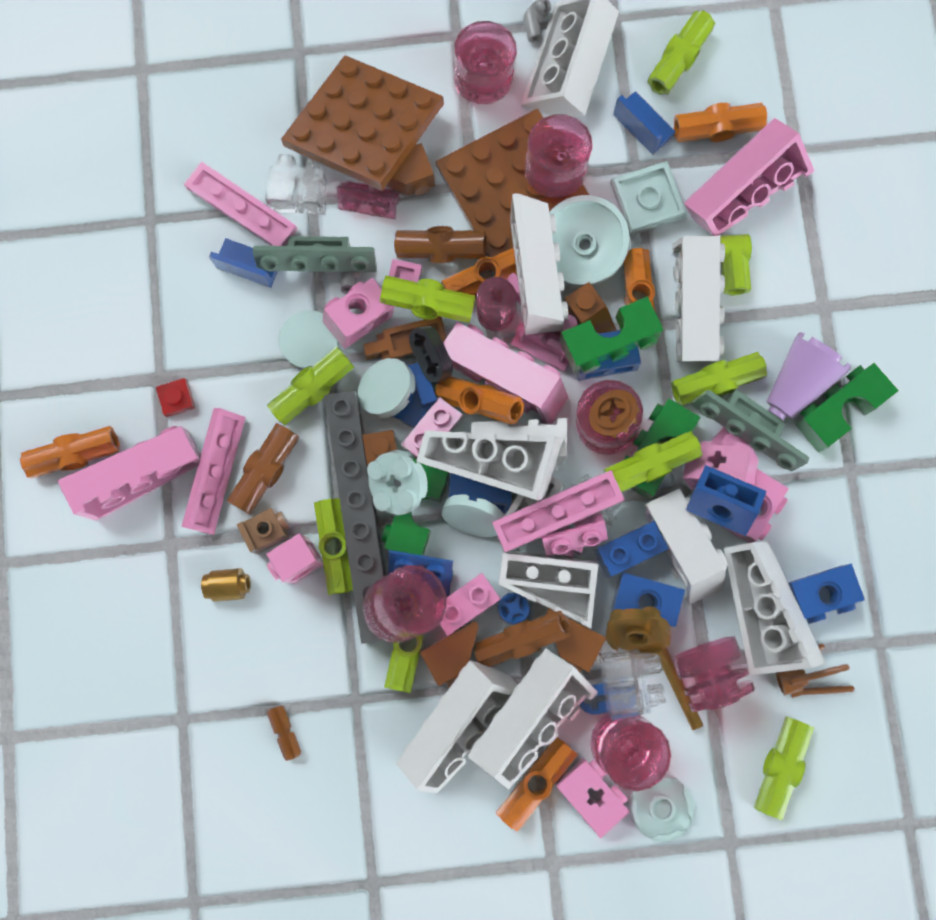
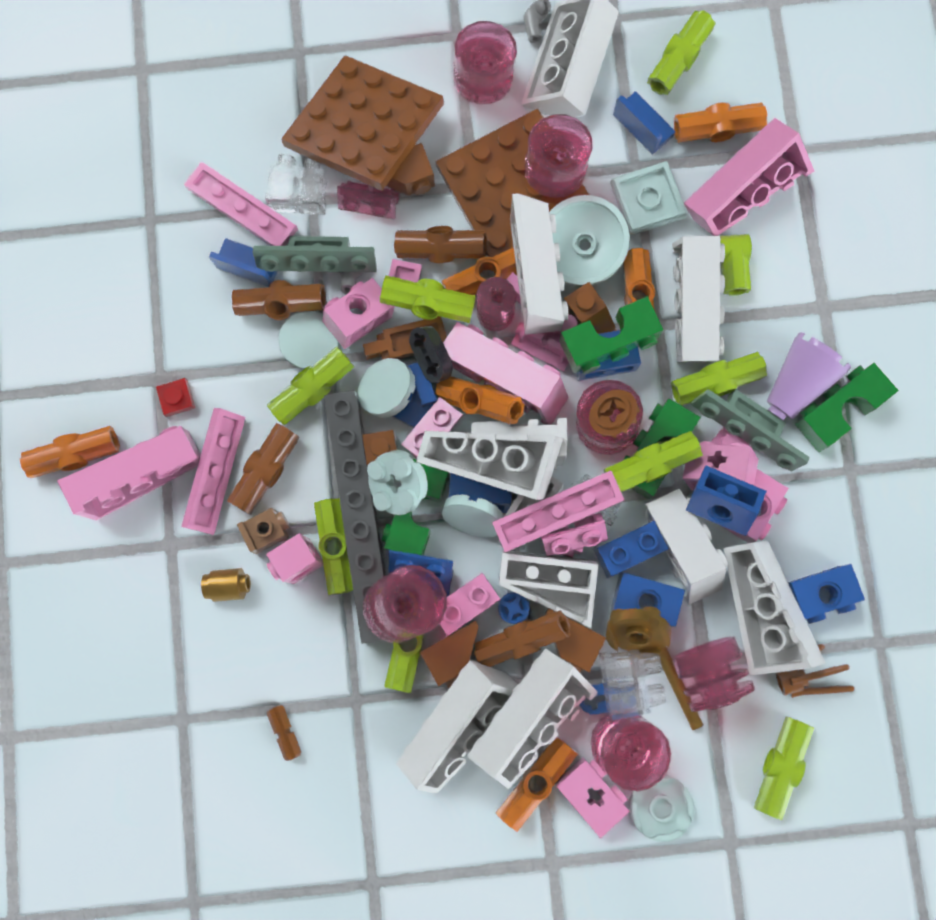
(279, 299): none -> dark orange piece

